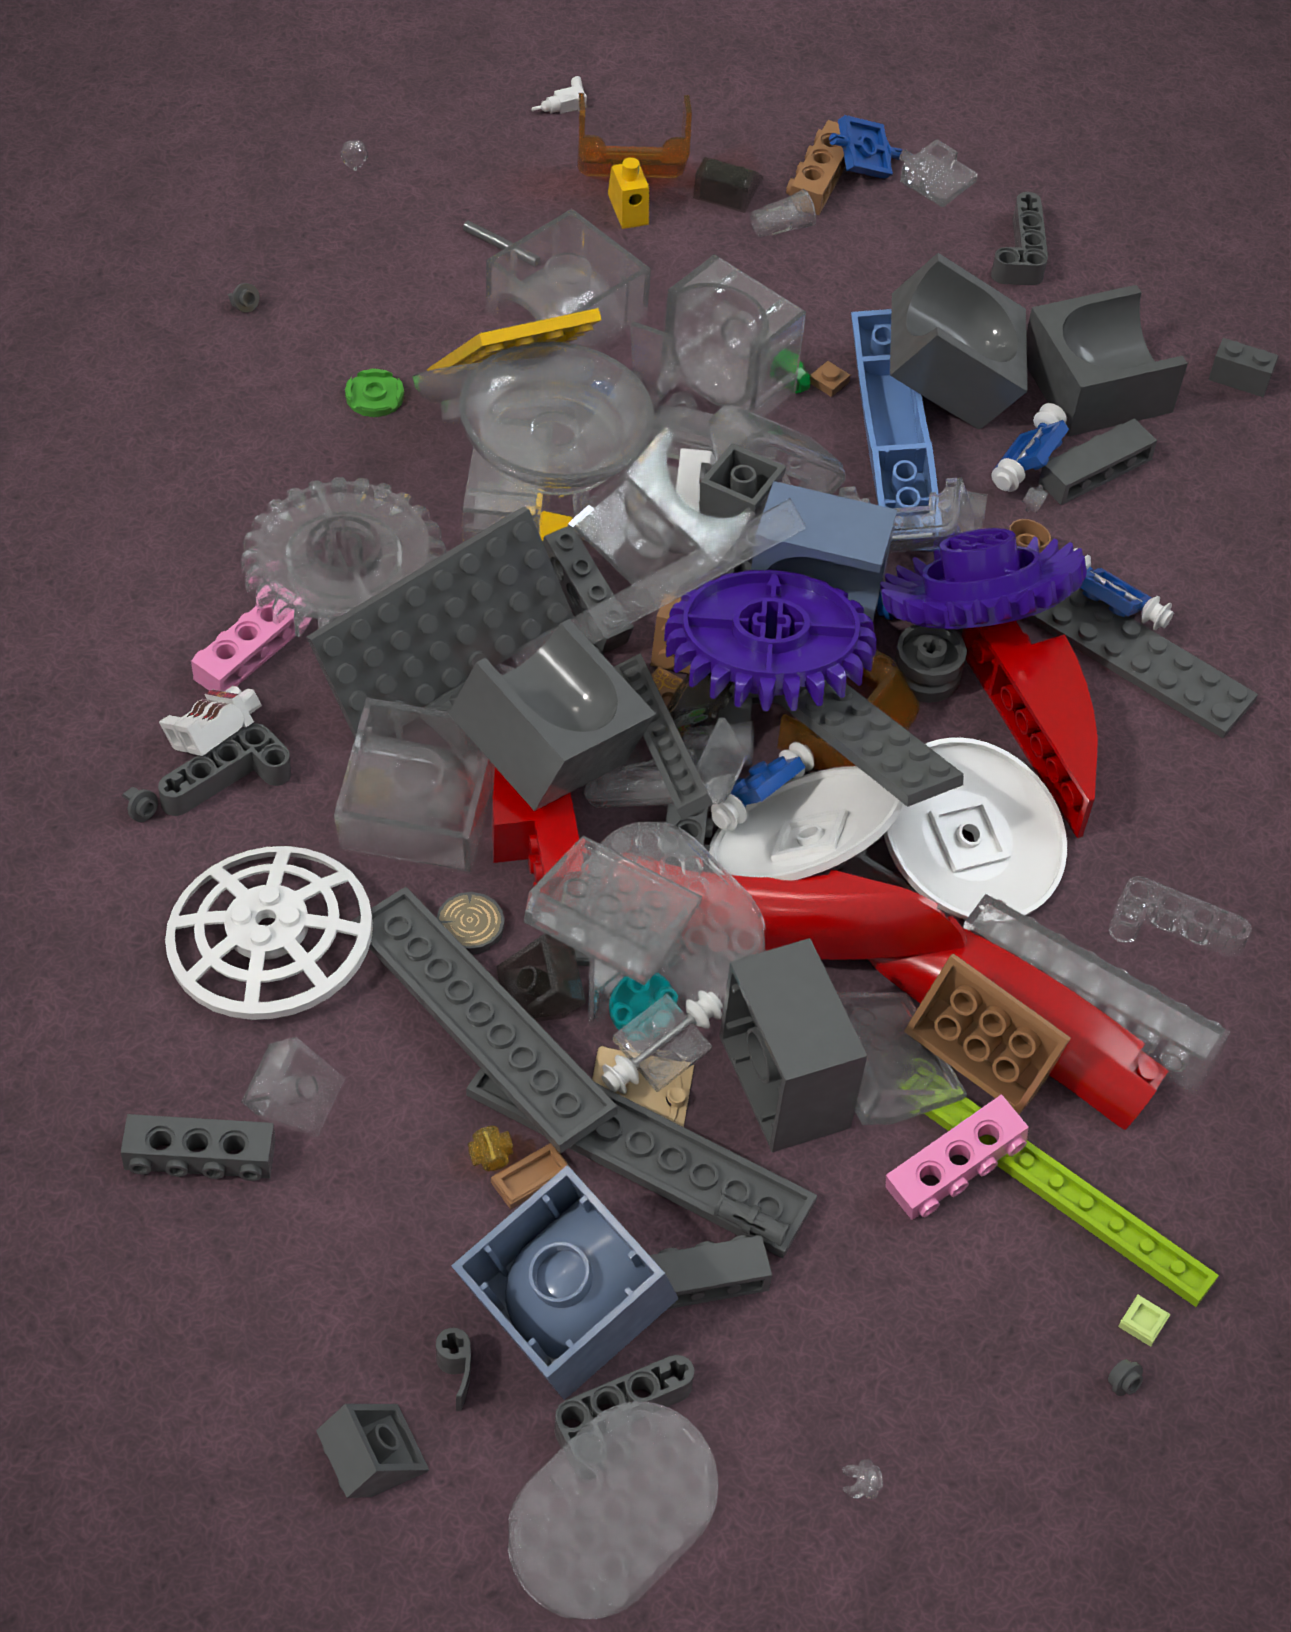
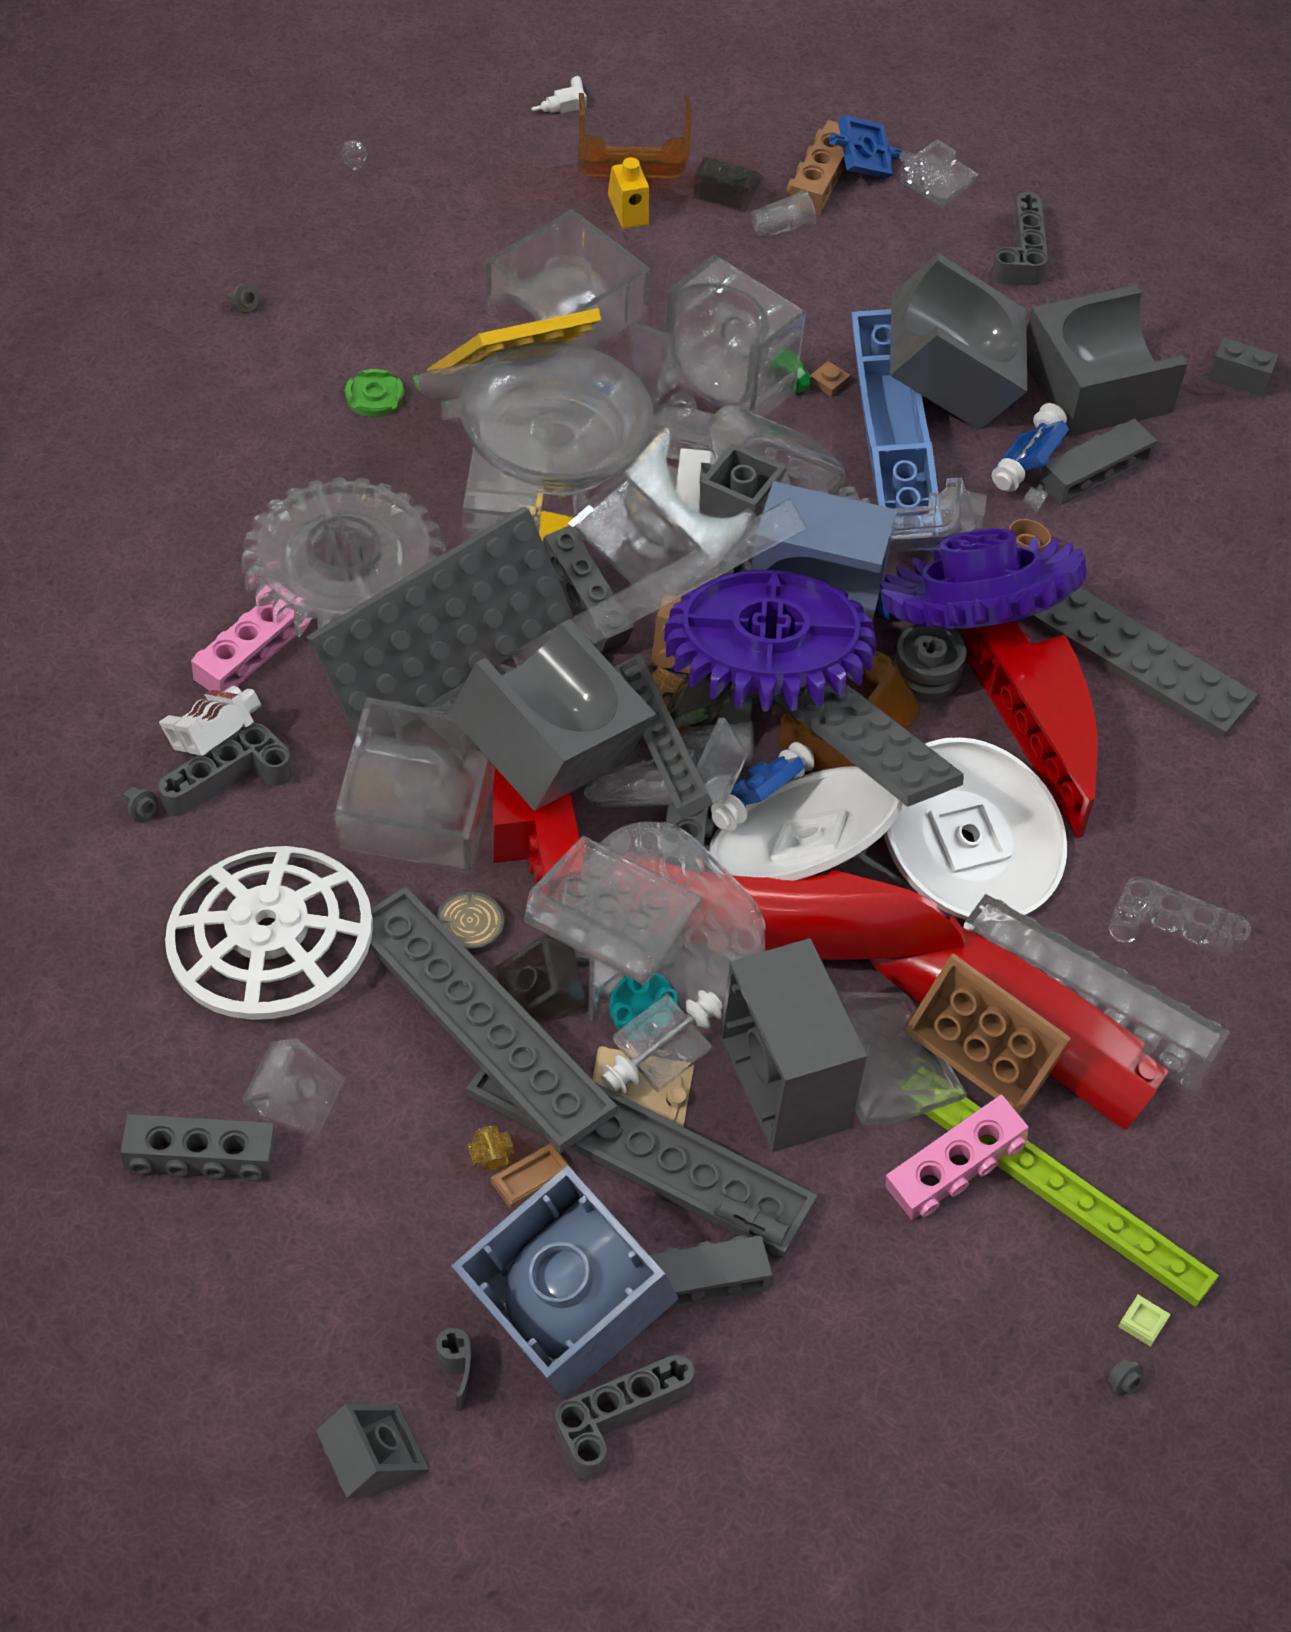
(486, 235): dark grey bar -> none
(612, 1511): clear plate -> none
(868, 1480): clear plate -> none
(1123, 597): blue plate -> none

